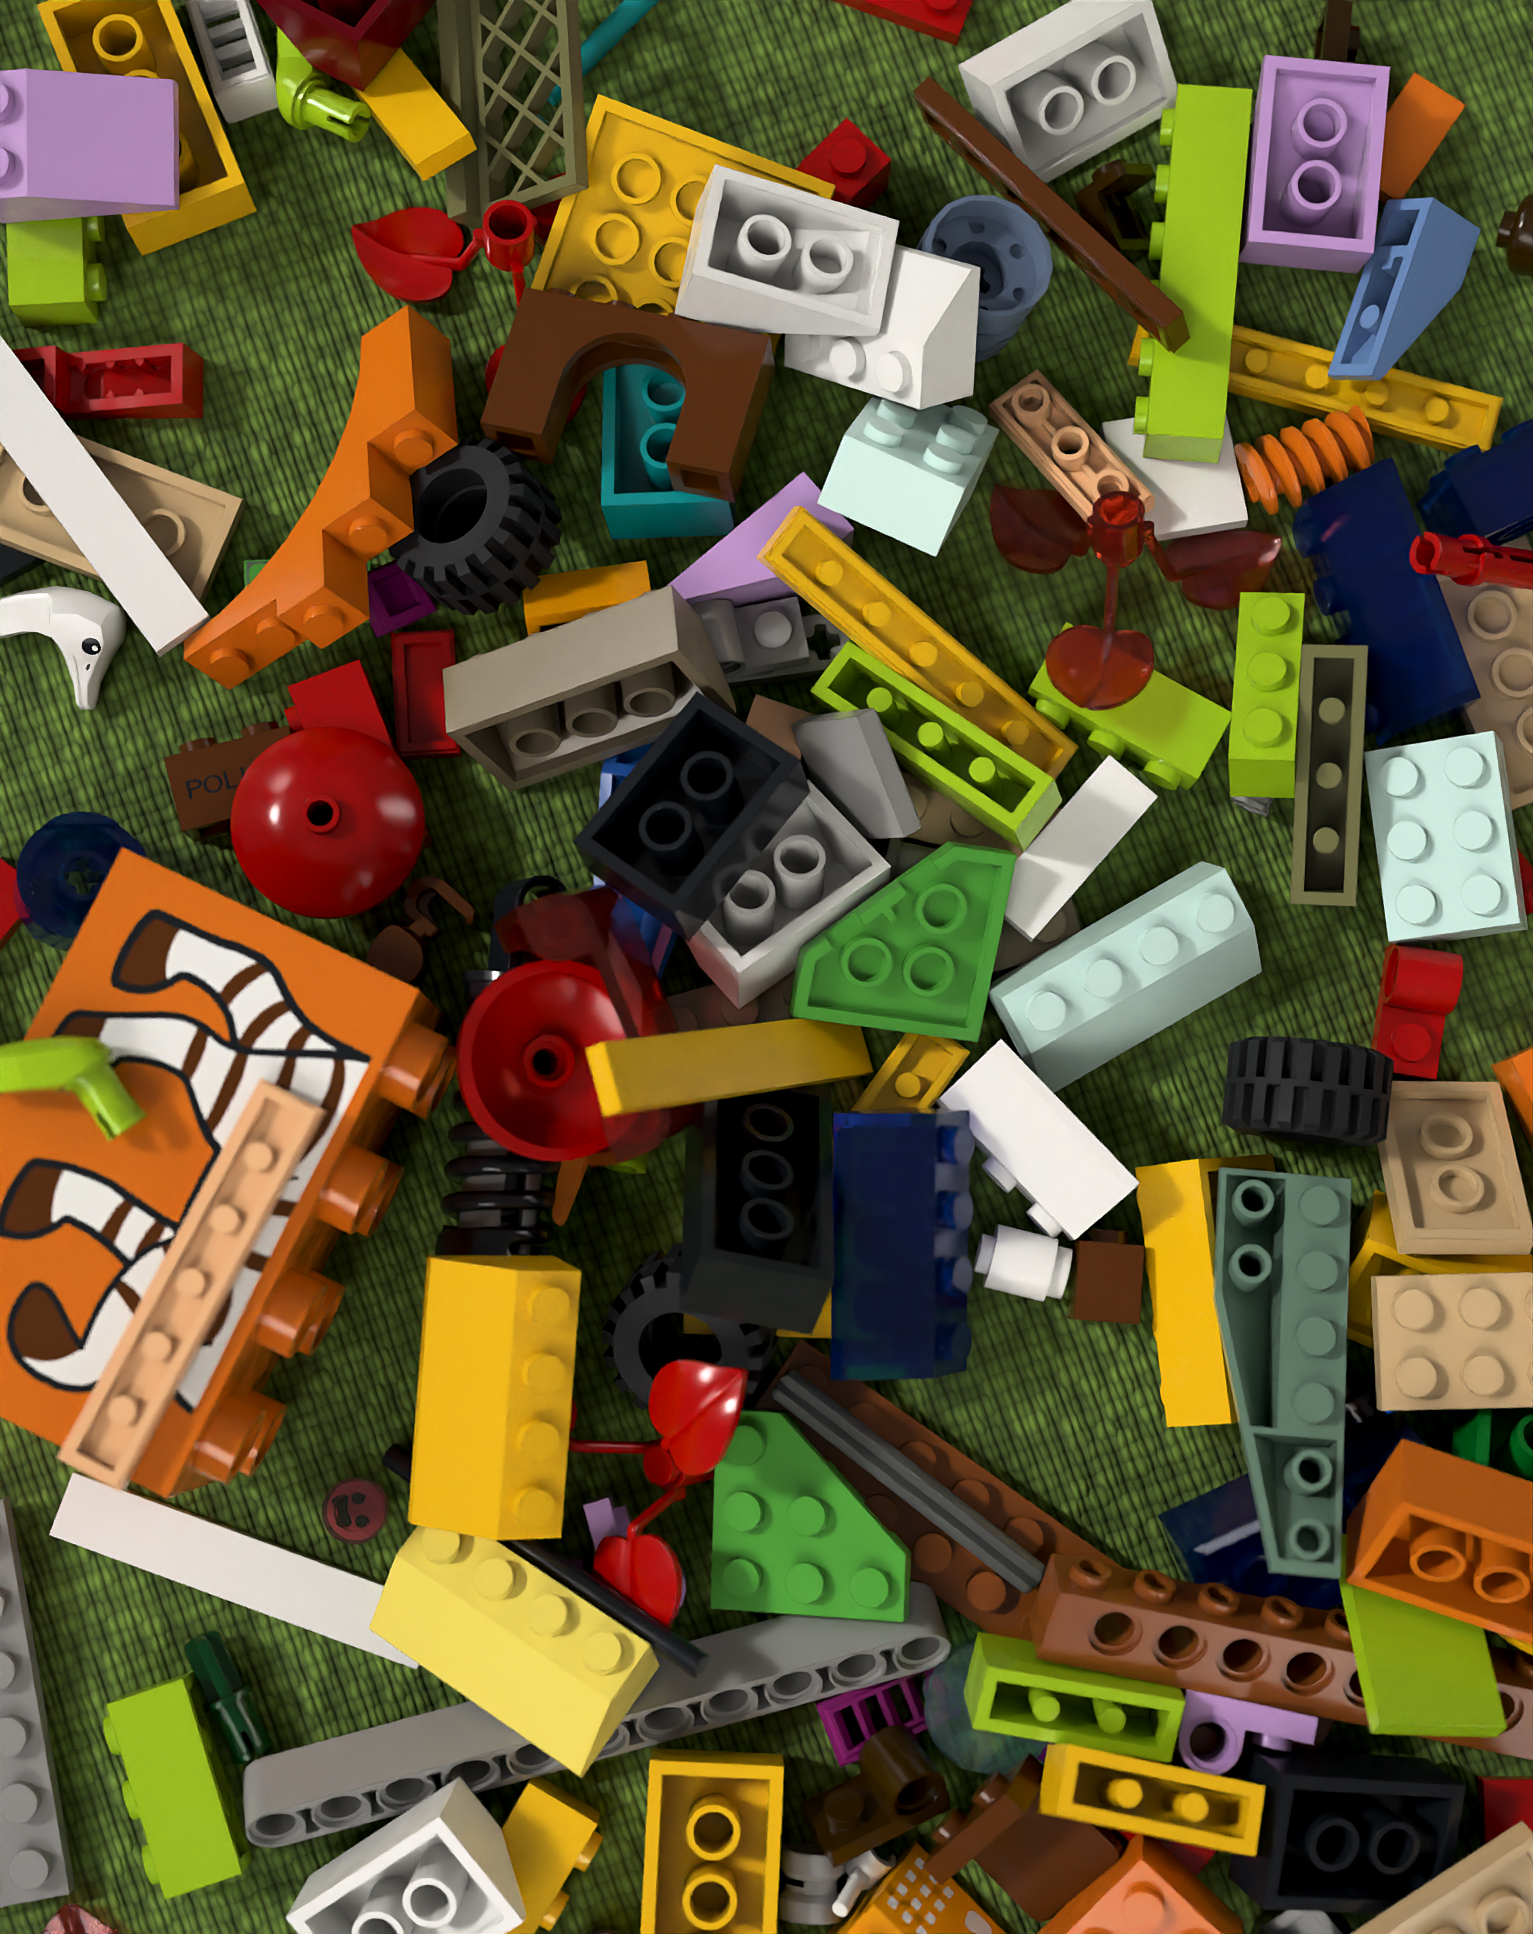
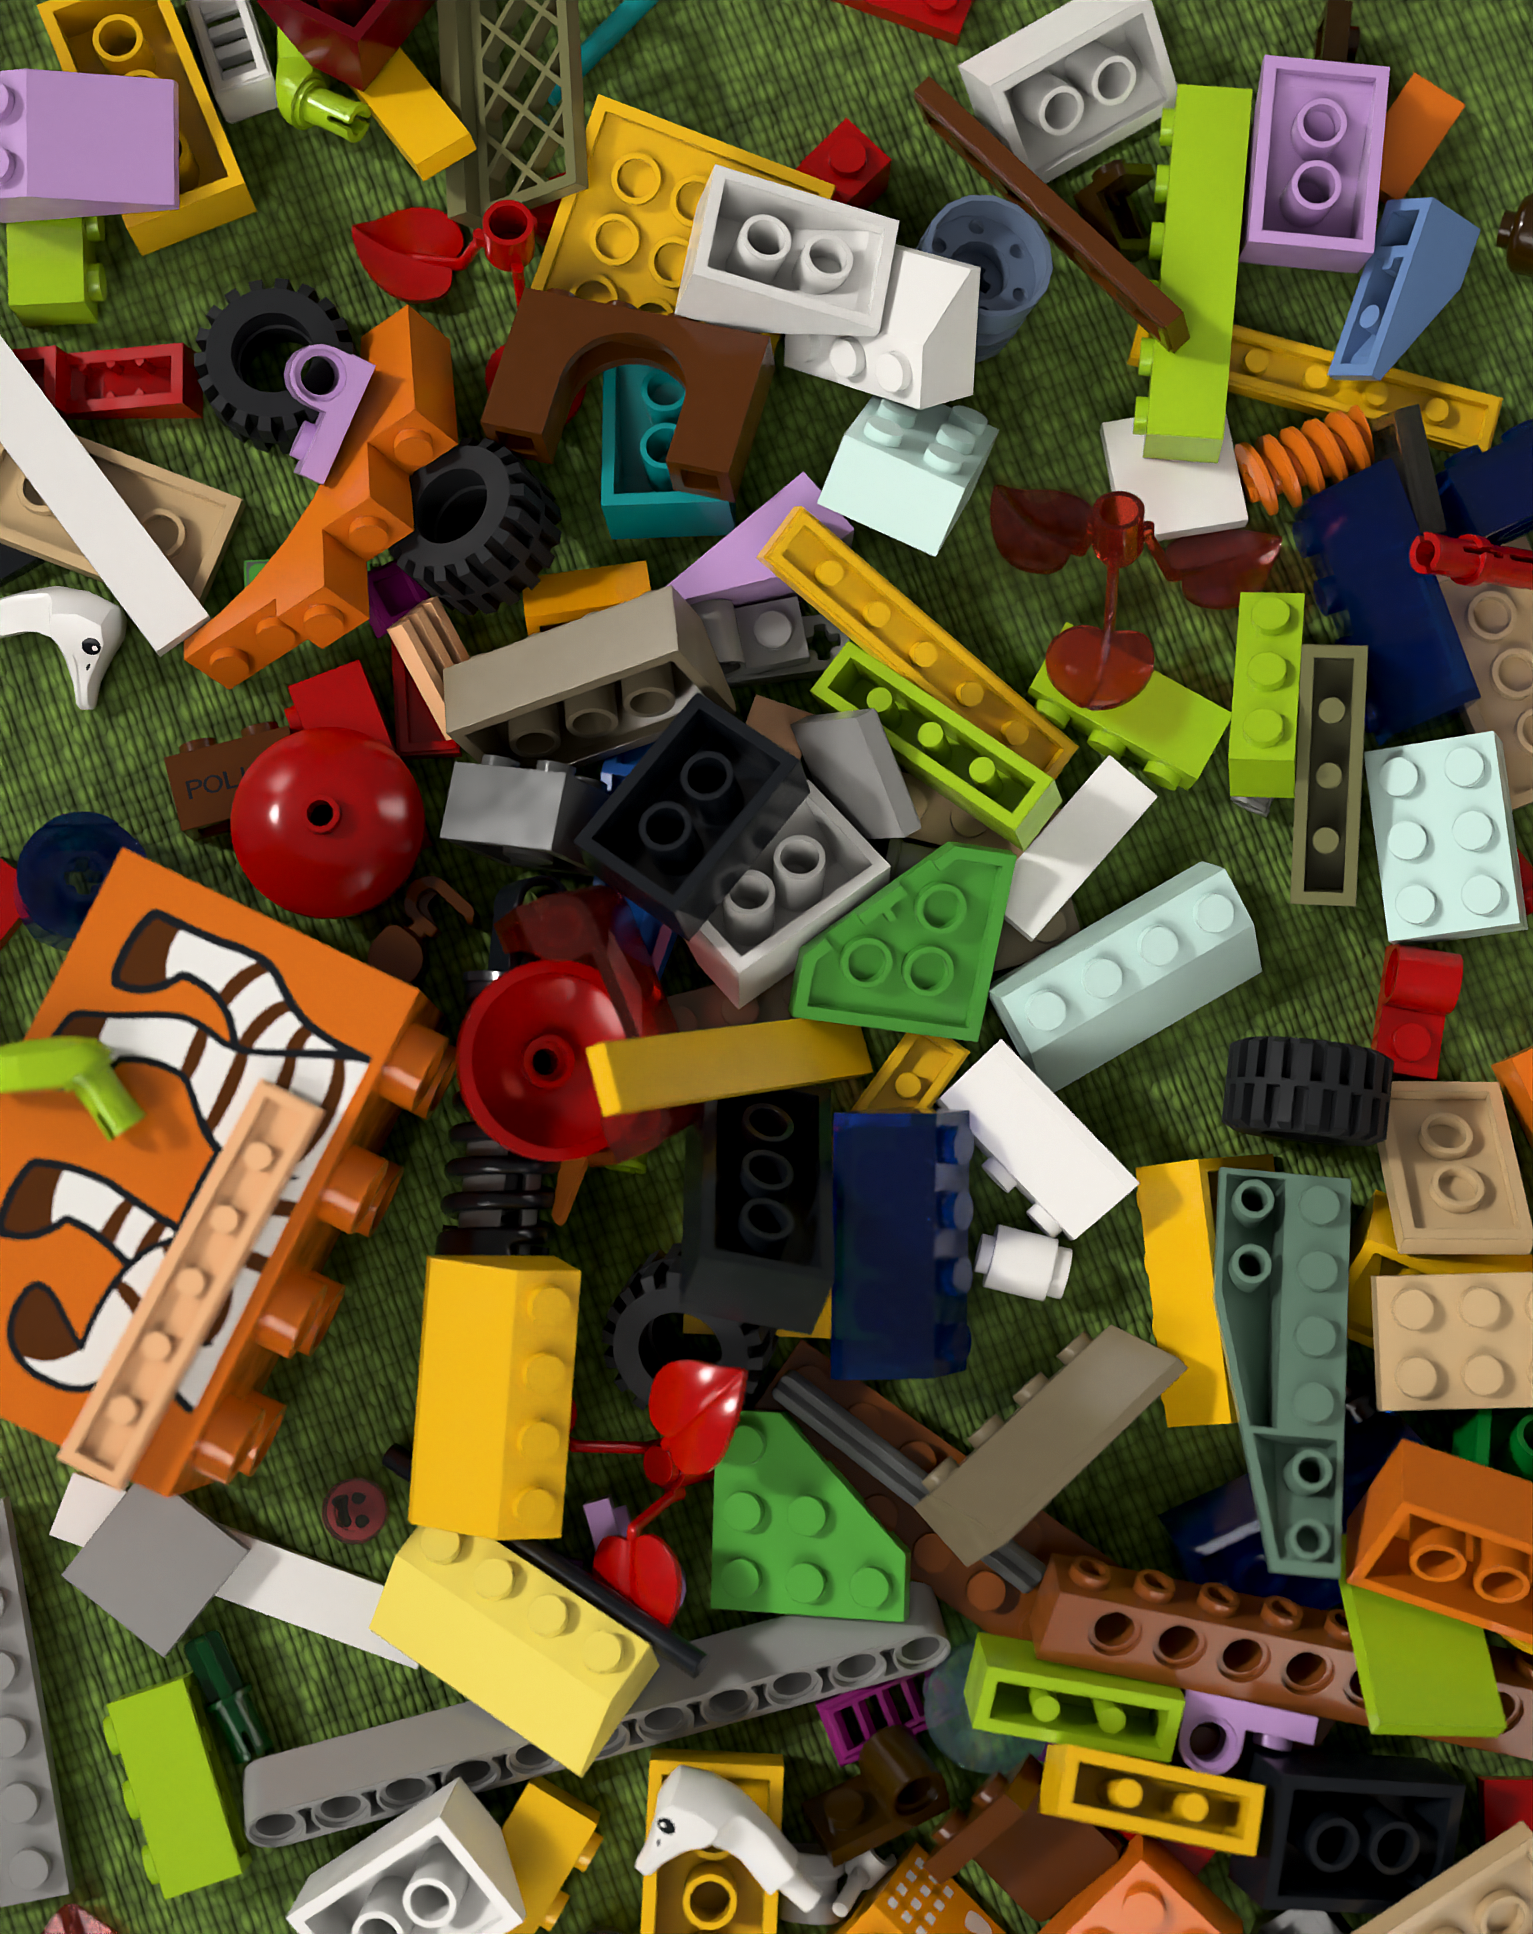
(156, 1565): none -> light grey tile
(246, 329): none -> black tyre
(319, 442): none -> lavender plate
(427, 647): none -> light nougat tile
(521, 813): none -> brick
(706, 1810): none -> white animal
(1045, 1441): none -> dark tan slope
(1047, 426): light nougat tile -> none
(1106, 1278): reddish brown brick -> none
(1403, 438): none -> clear smoke tile

